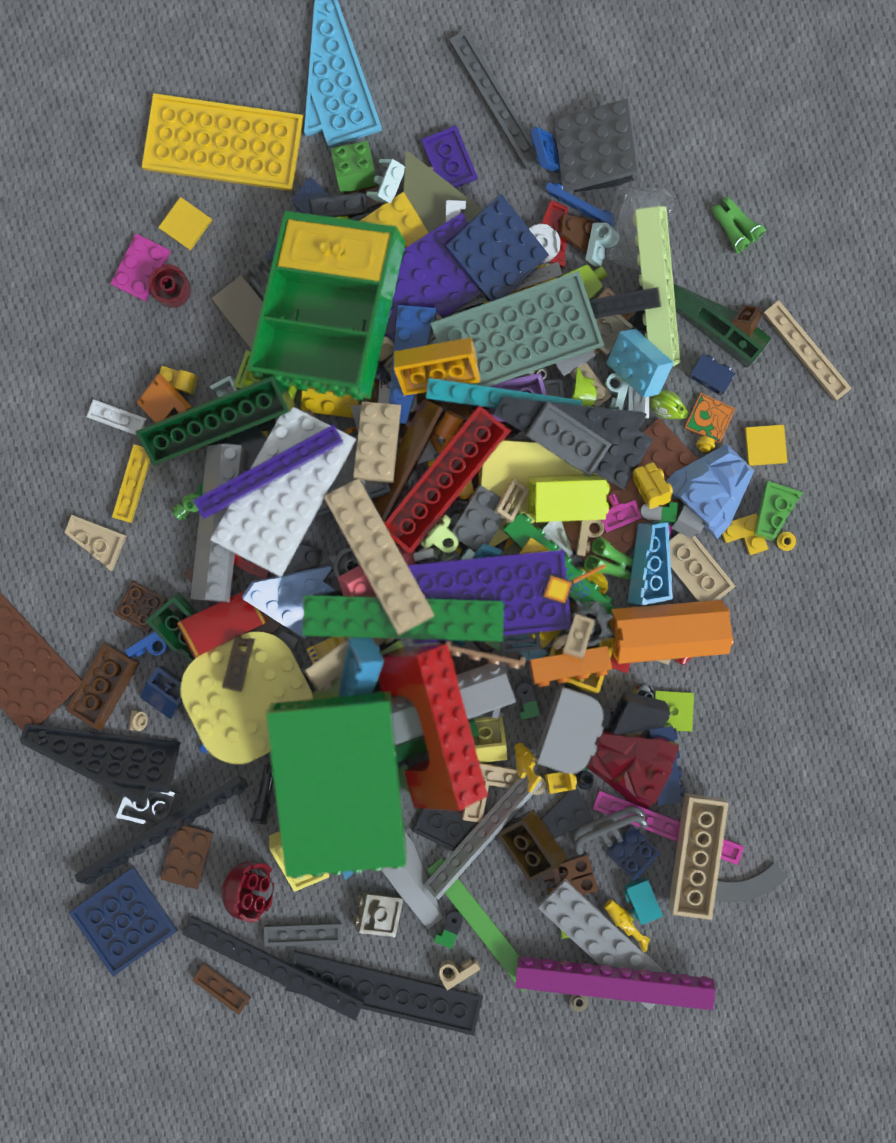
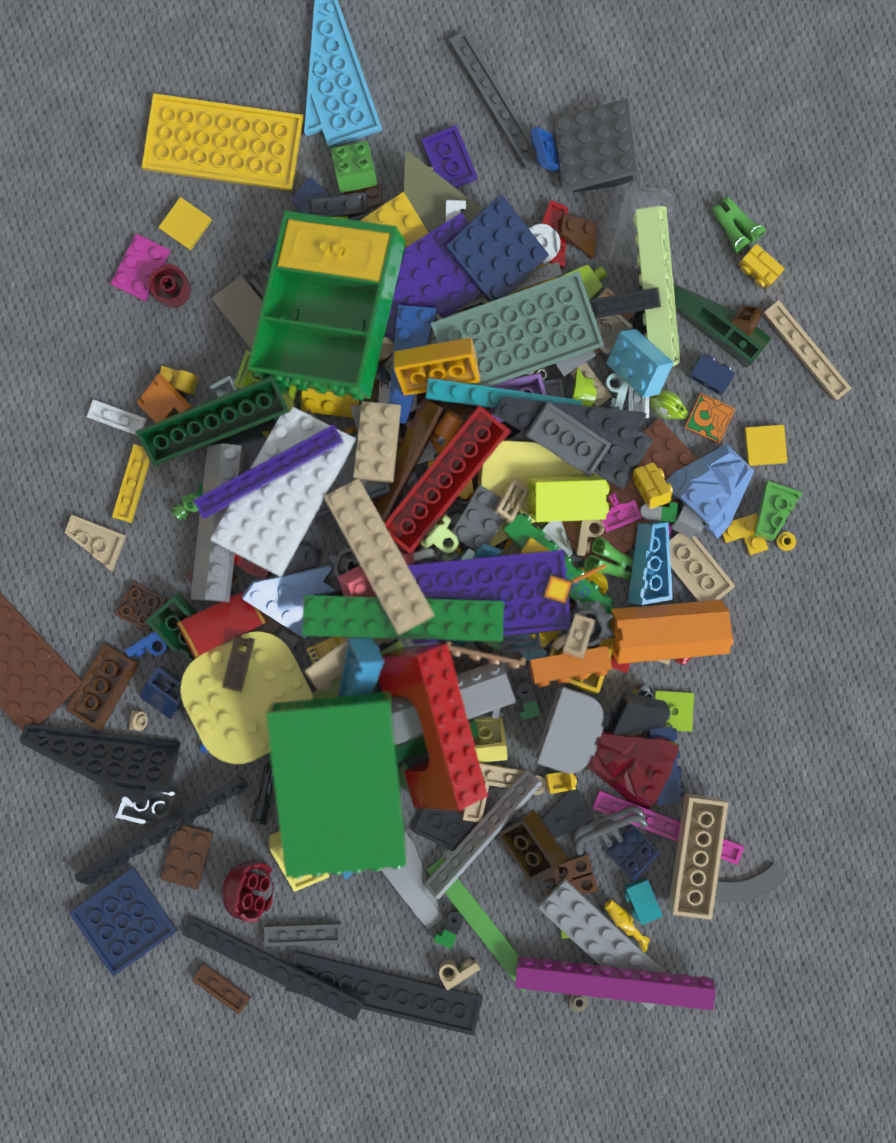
(377, 913): dark tan plate -> none
(388, 183): light aqua window -> none
(525, 764): yellow animal -> none
(584, 780): black plate -> none
(600, 216): blue plate -> none
(601, 237): light aqua plate -> none
(705, 444): yellow plate -> none
(761, 267): none -> yellow brick

